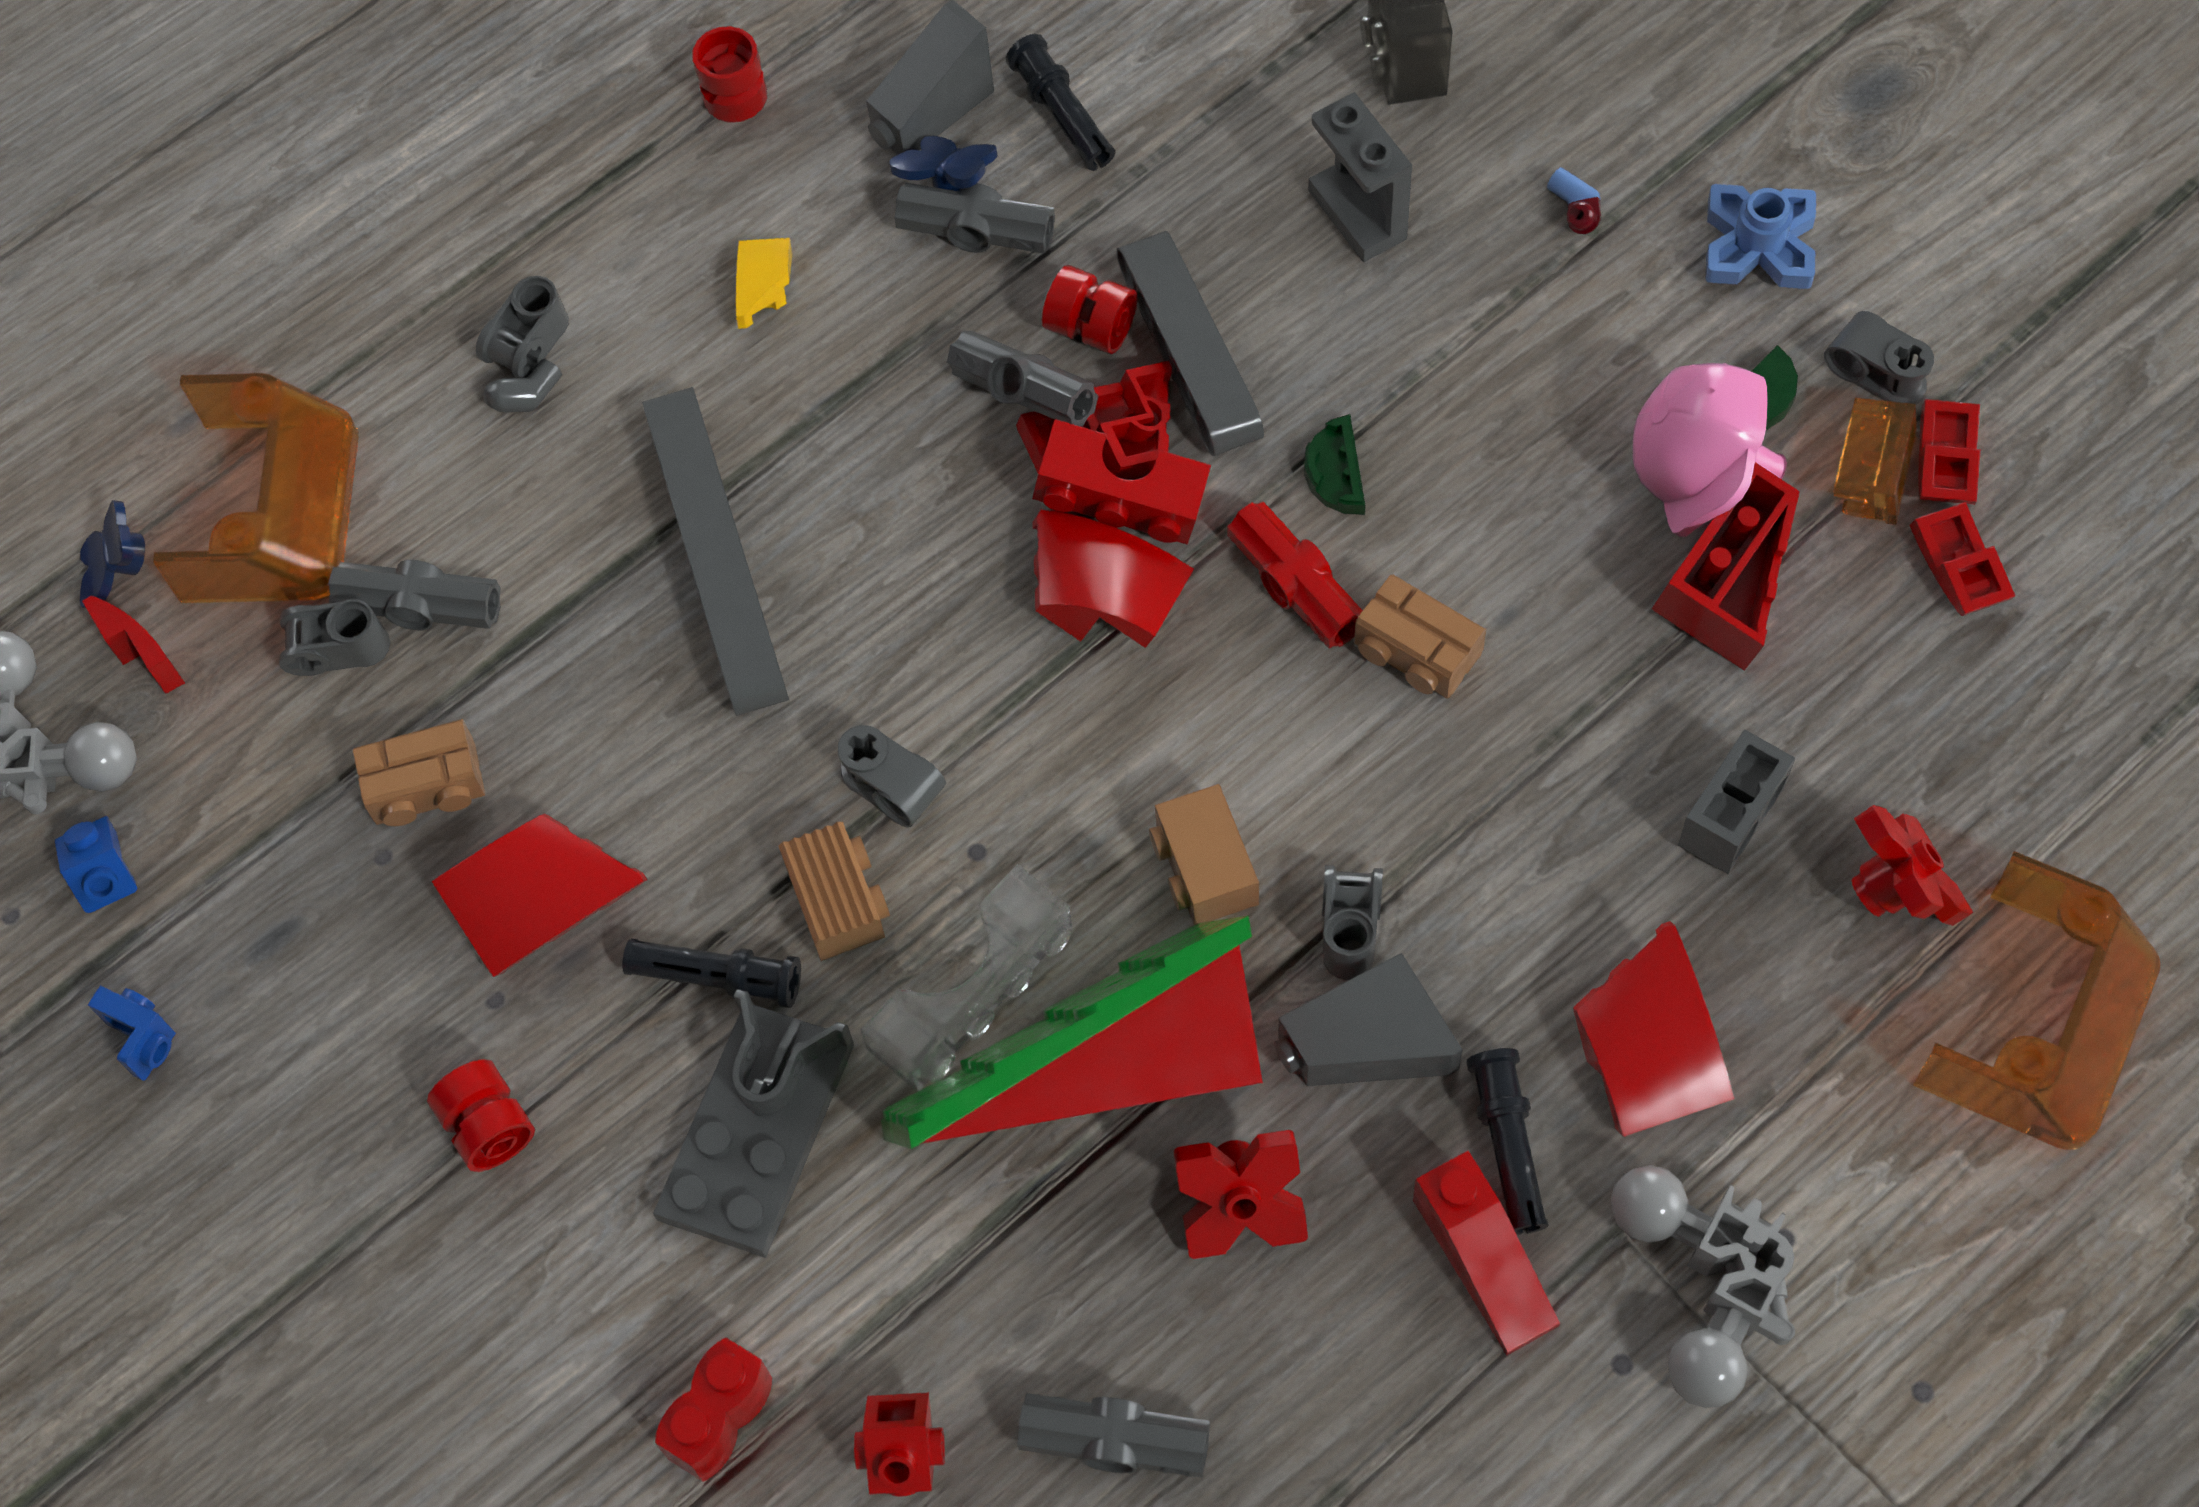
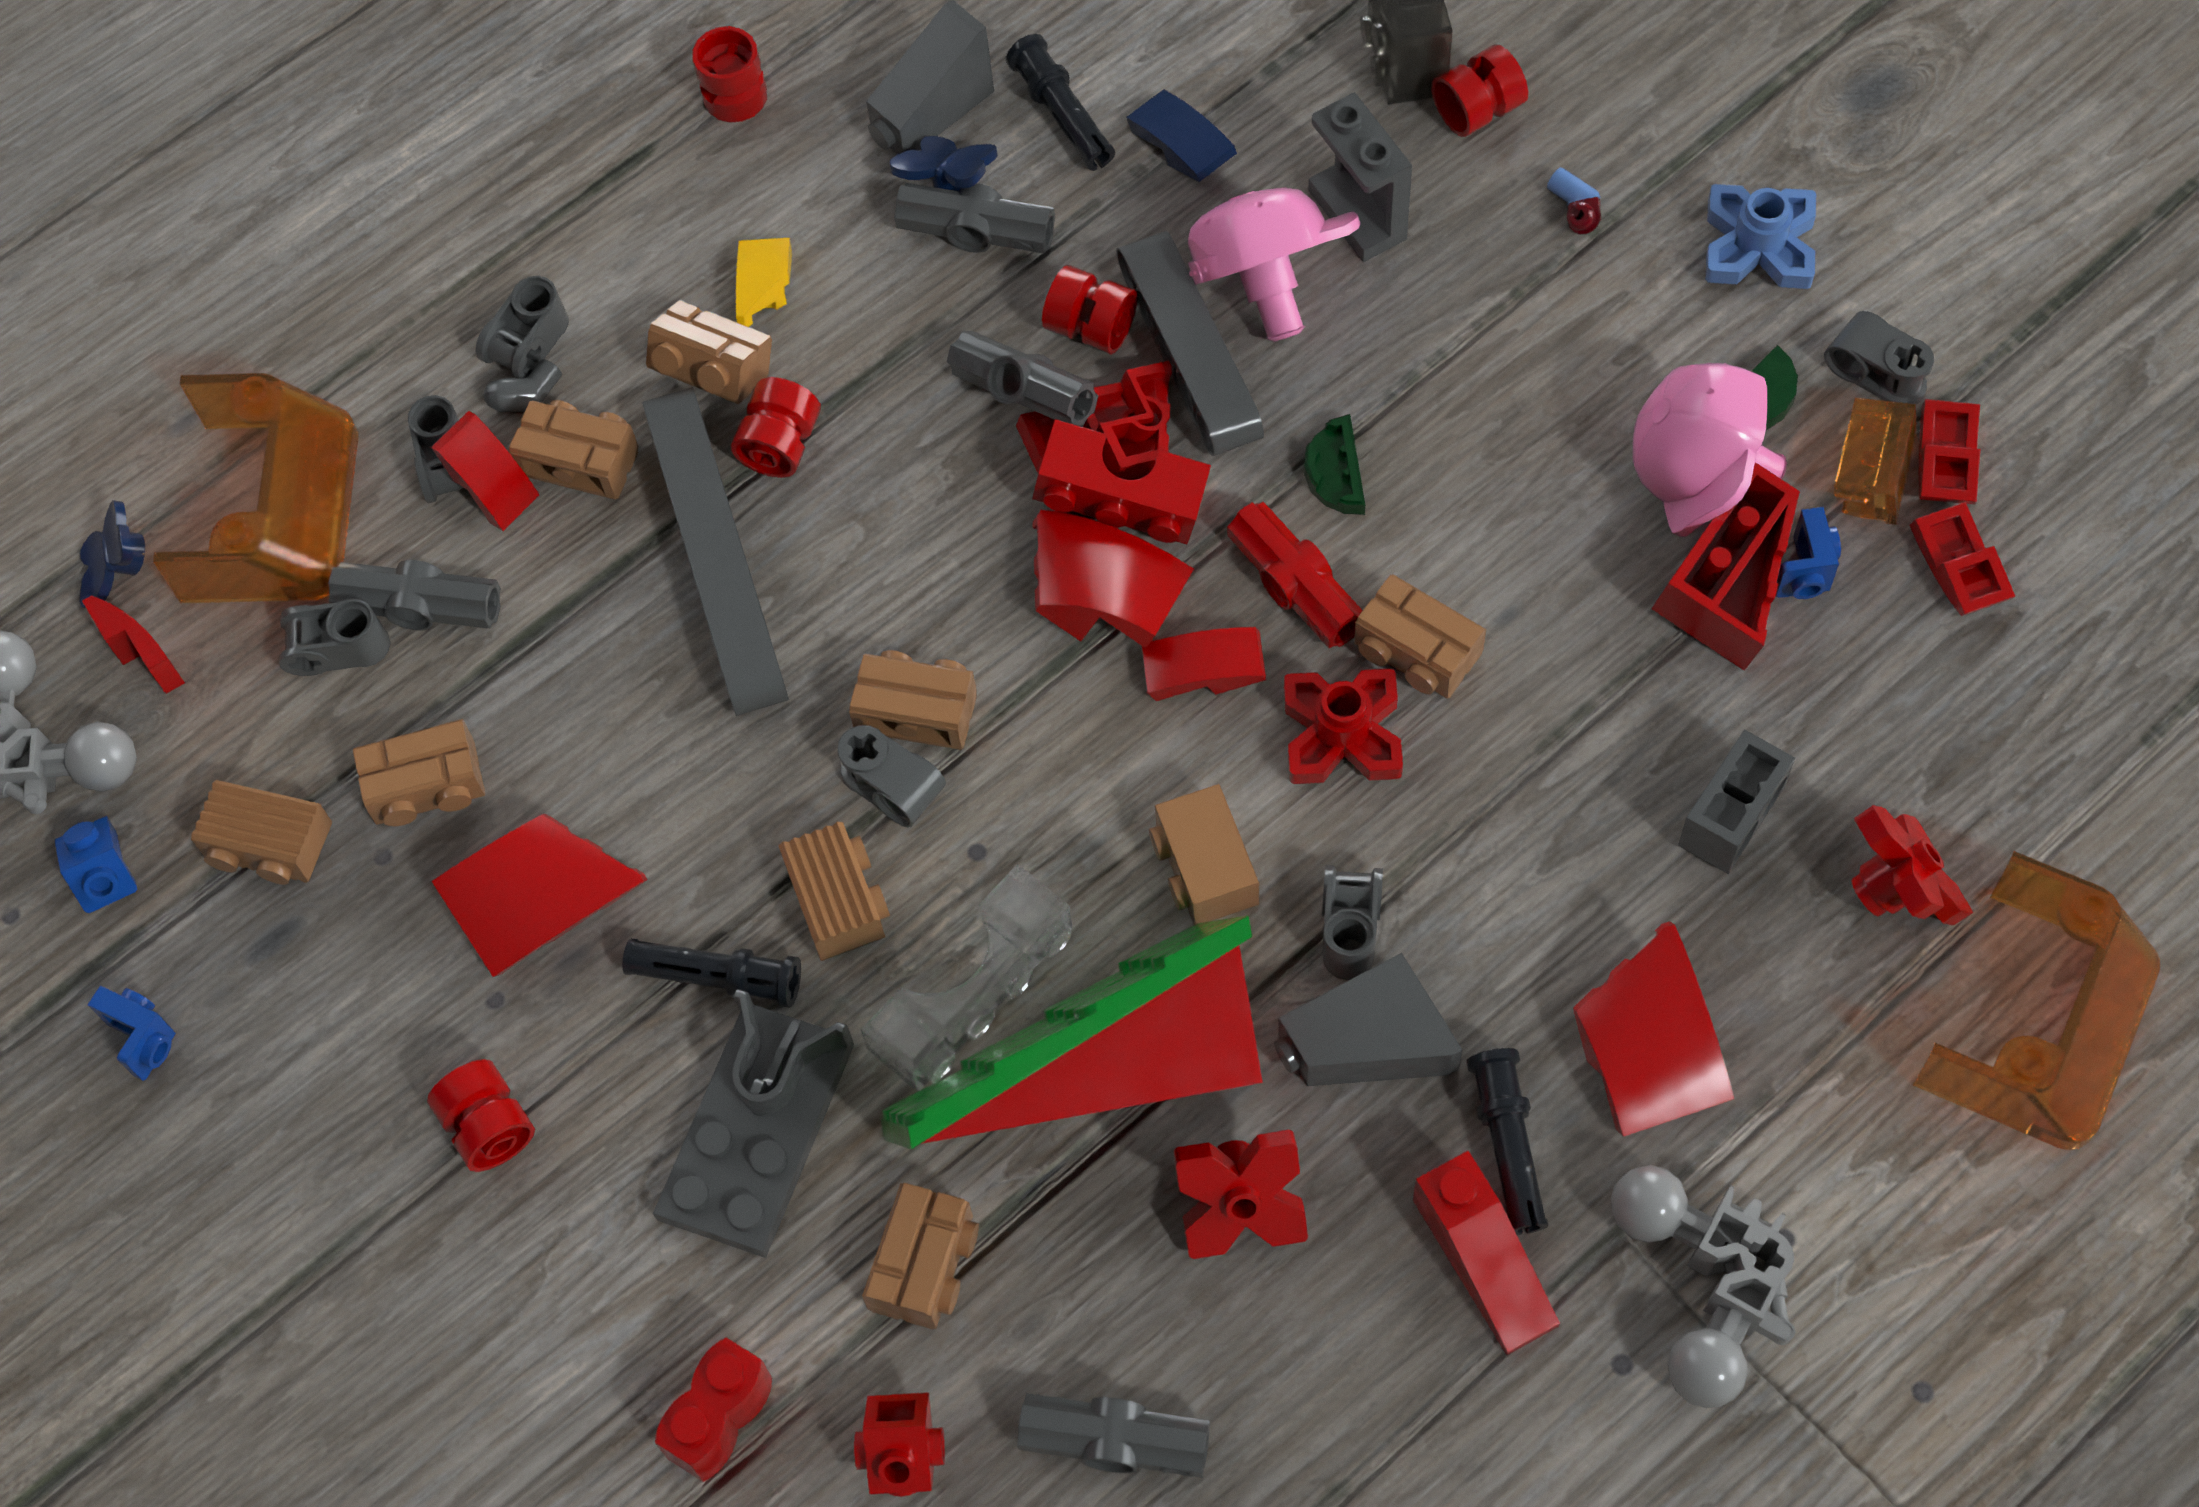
(261, 832): none -> medium nougat brick
(422, 418): none -> dark grey piece
(486, 470): none -> red slope
(575, 448): none -> medium nougat brick
(708, 351): none -> medium nougat brick
(776, 421): none -> red wheel
(914, 699): none -> medium nougat brick
(920, 1255): none -> medium nougat brick
(1183, 134): none -> dark blue slope
(1201, 659): none -> red slope
(1255, 238): none -> bright pink piece
(1342, 723): none -> red plant
(1476, 92): none -> red wheel
(1818, 556): none -> blue bracket

